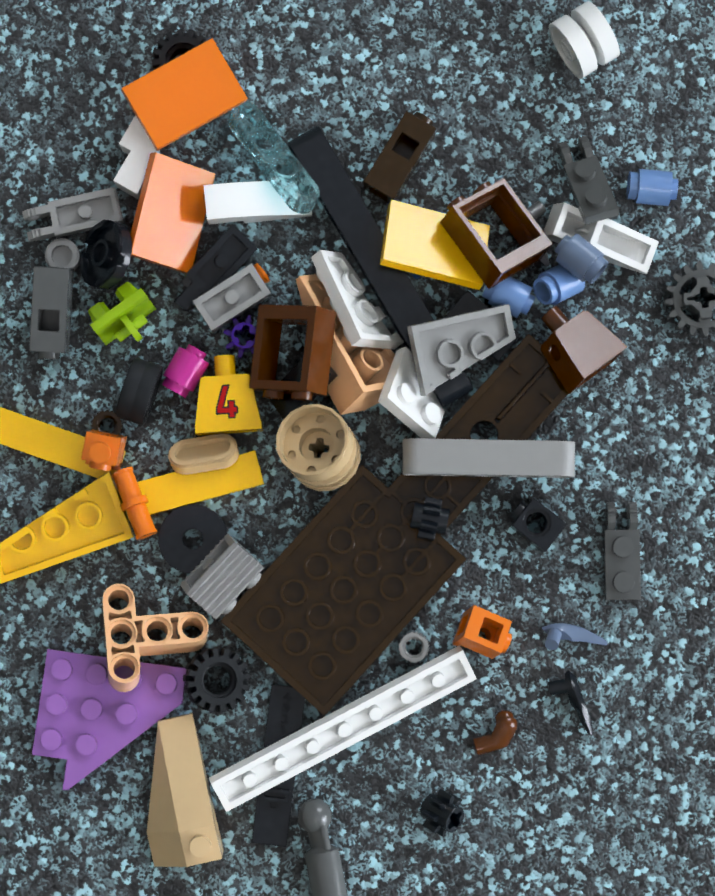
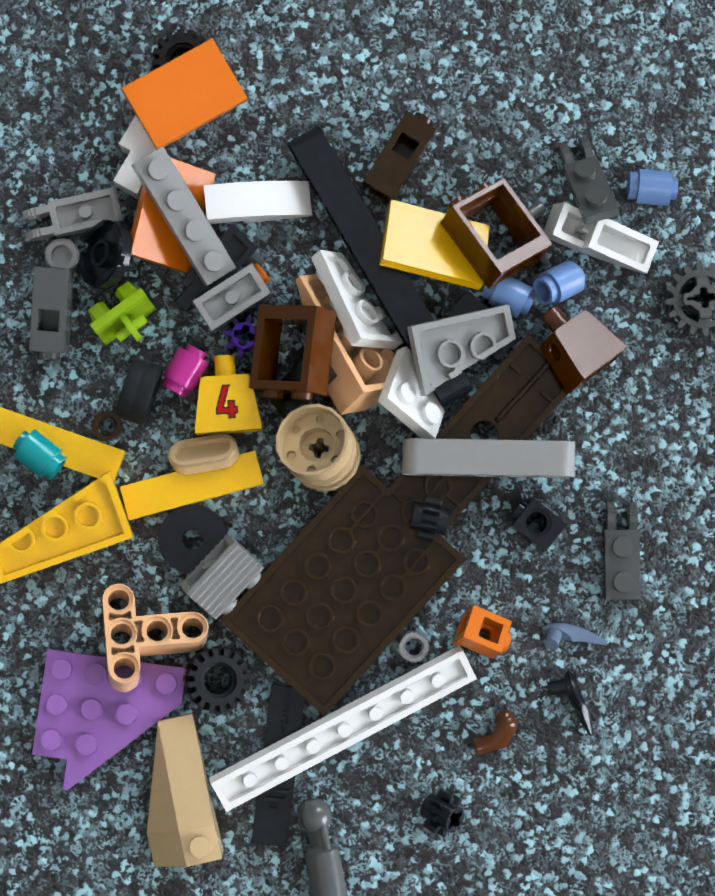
(39, 454): none -> teal brick
(103, 450): orange brick -> none
(134, 503): orange pin -> none
(183, 216): none -> light grey plate
(268, 158): clear light blue beam -> none
(581, 258): sand blue brick -> none
(584, 39): white wheel -> none

